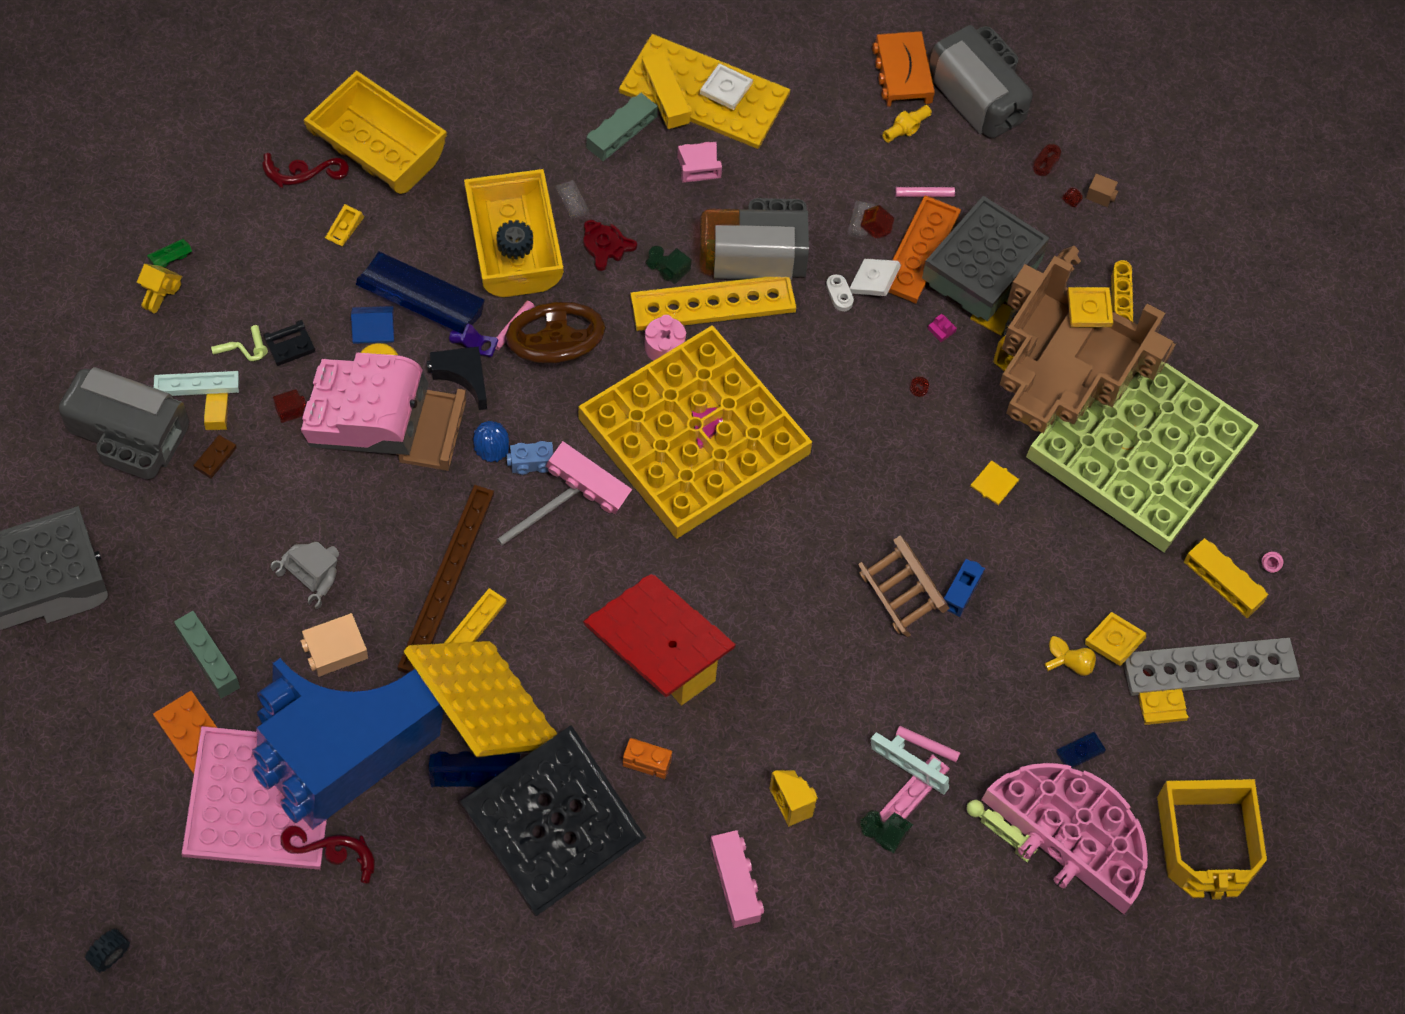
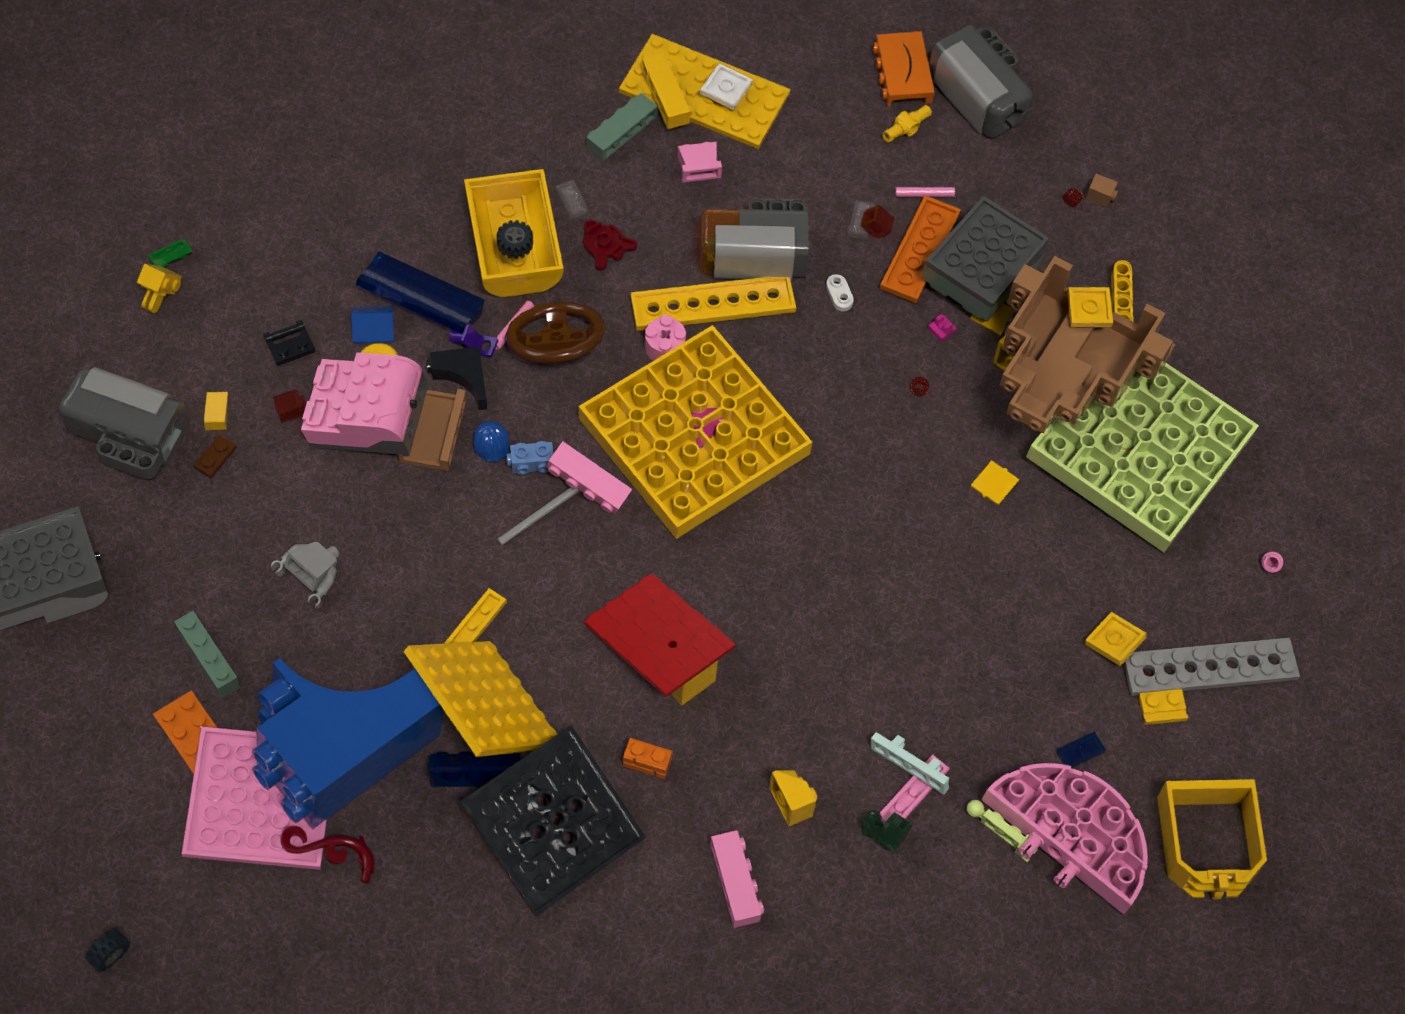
(198, 383): light aqua plate -> none
(259, 350): yellowish green piece -> none
(306, 174): dark red plant -> none
(334, 645): light nougat brick -> none
(344, 225): yellow slope -> none
(378, 132): yellow container -> none
(449, 571): reddish brown plate -> none
(671, 267): clear green brick -> none
(875, 277): white plate -> none
(923, 585): medium nougat fence -> none
(928, 744): bright pink piece -> none
(963, 586): blue brick -> none
(1050, 161): clear red beam -> none
(1070, 255): medium nougat tile -> none
(1080, 660): yellow piece -> none
(1226, 578): yellow brick -> none

